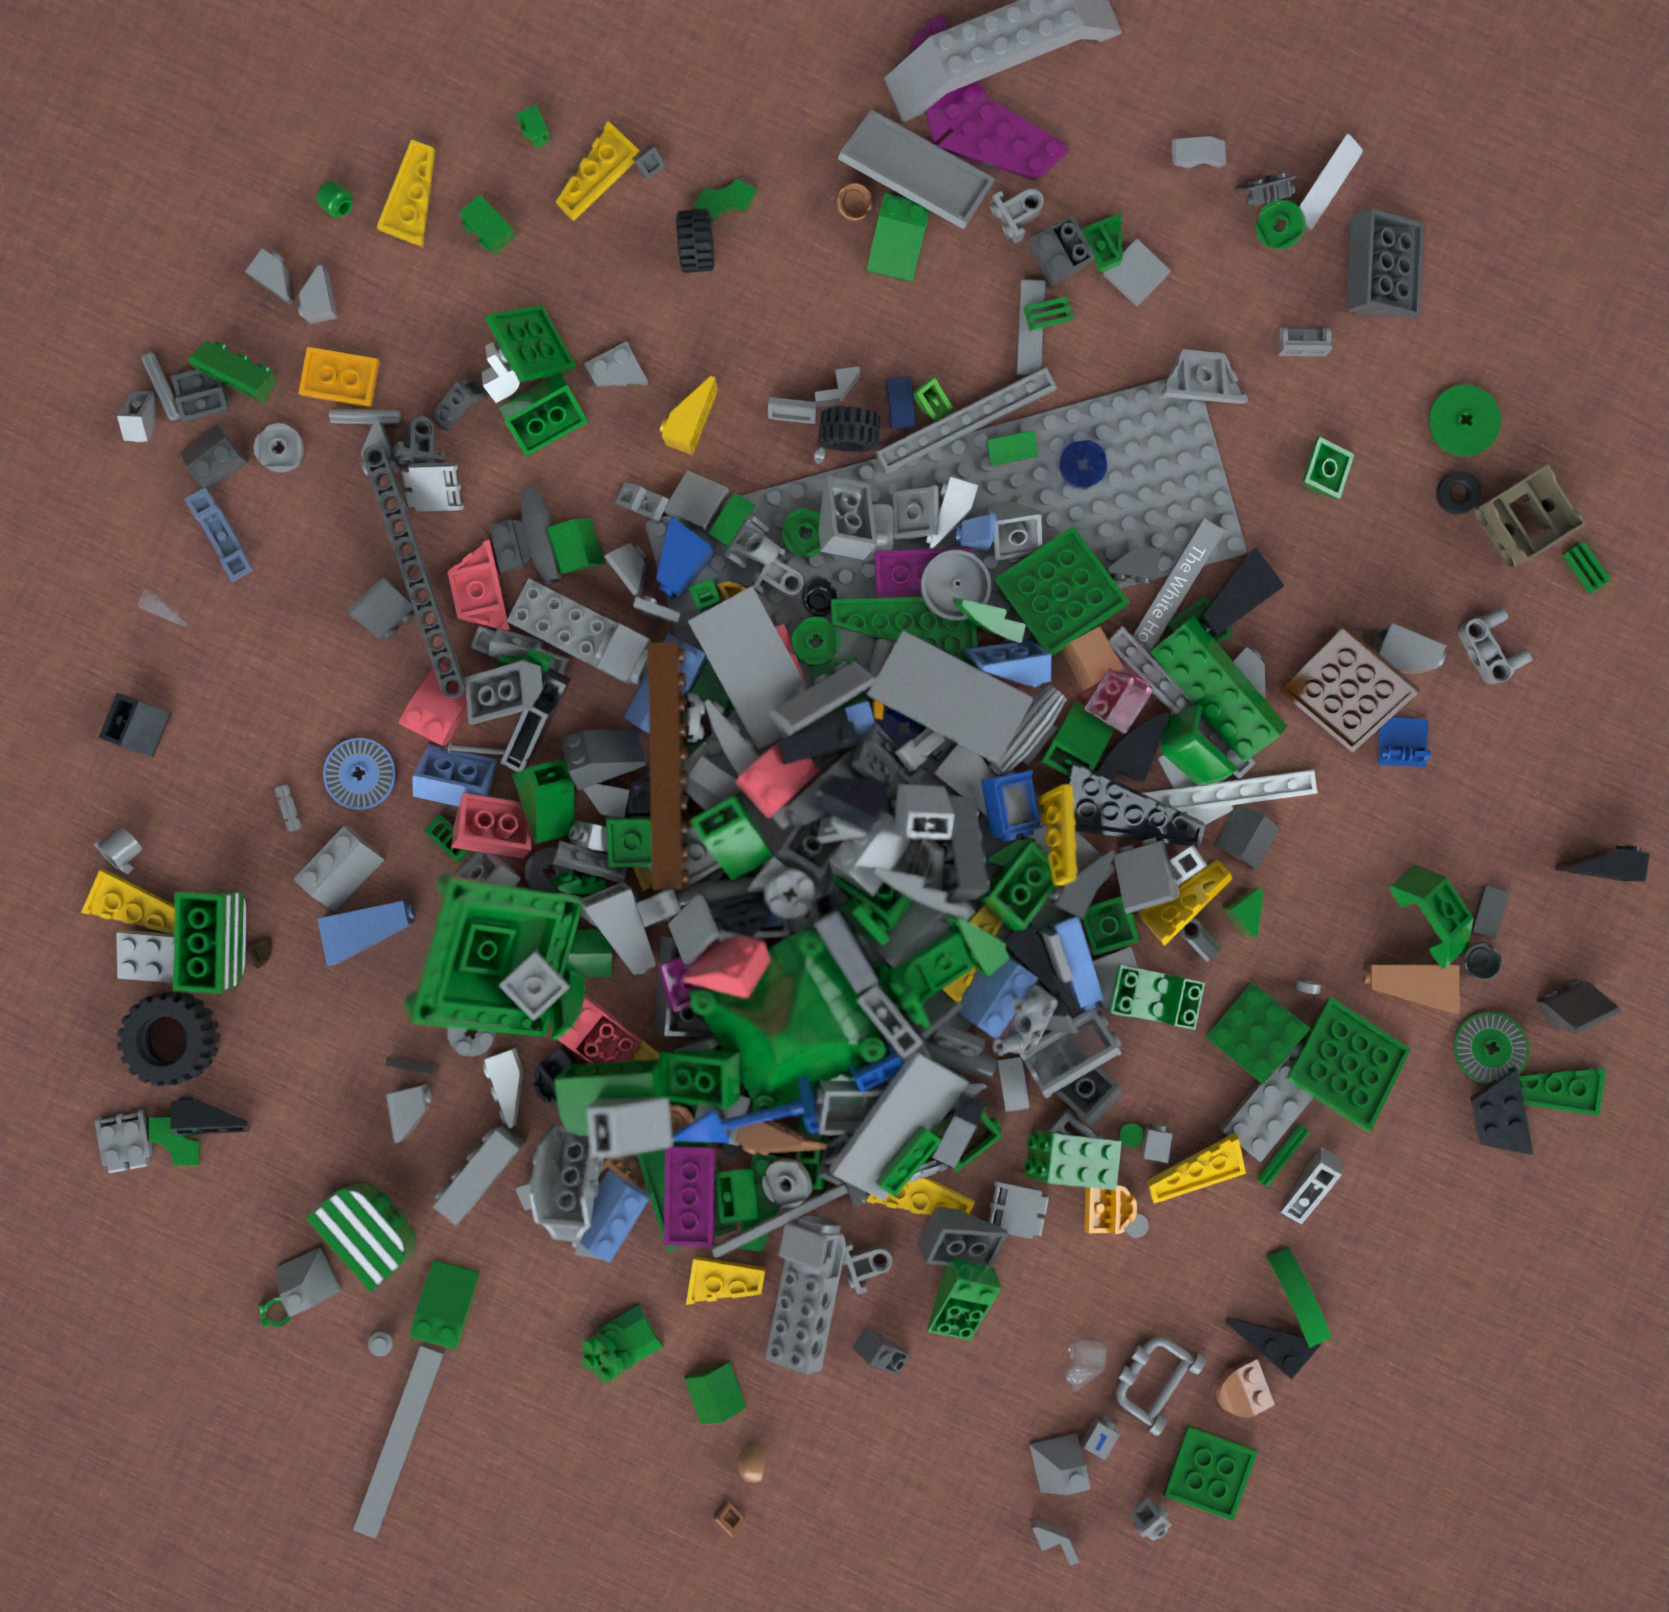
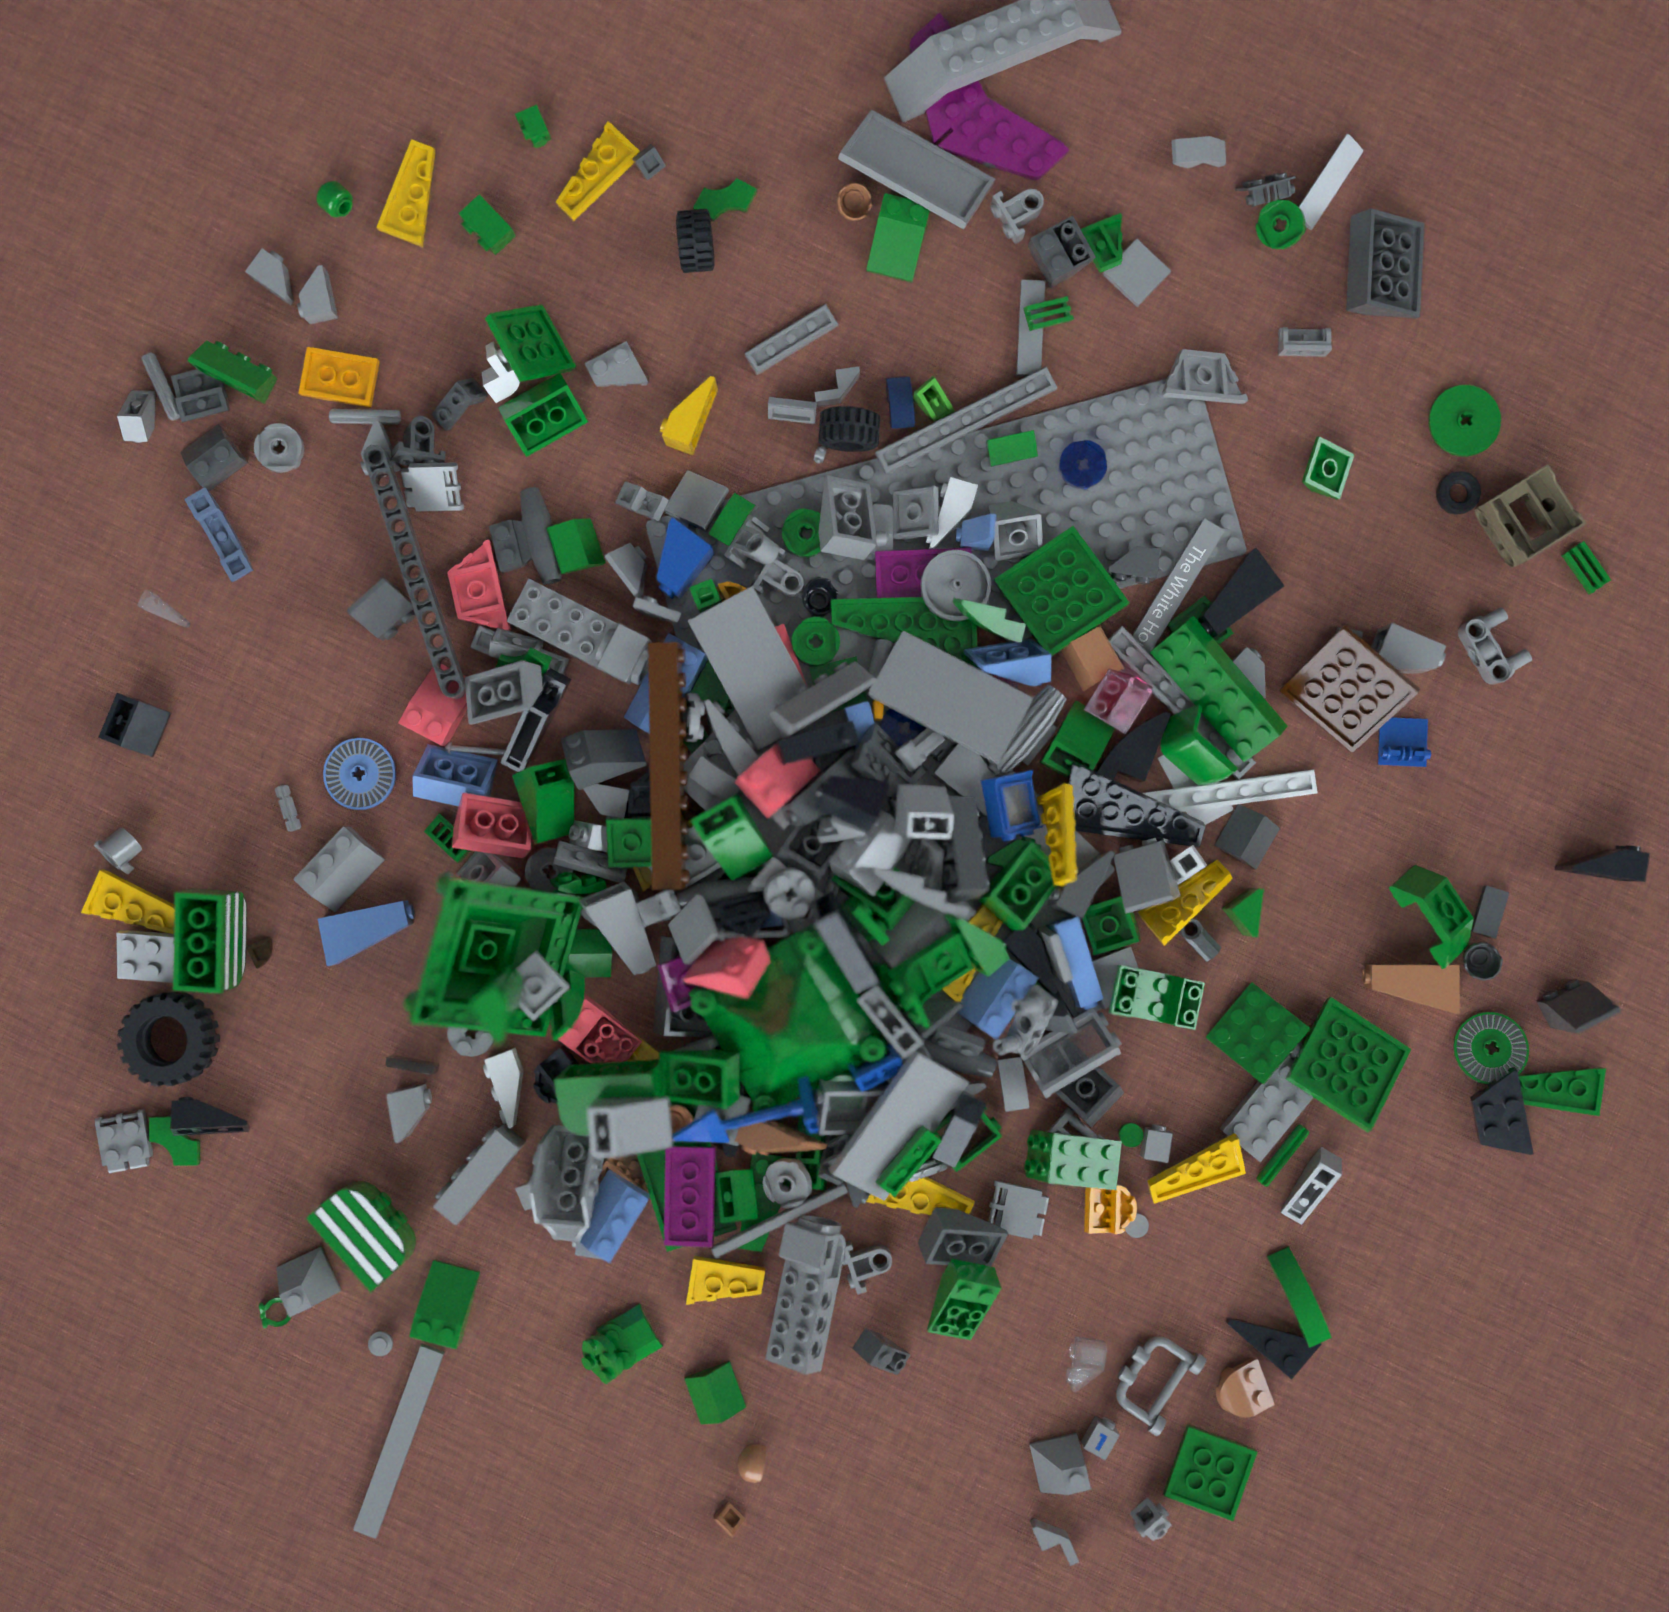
(499, 1001): none -> green slope
(791, 339): none -> light grey tile
(1308, 986): light grey tile -> none

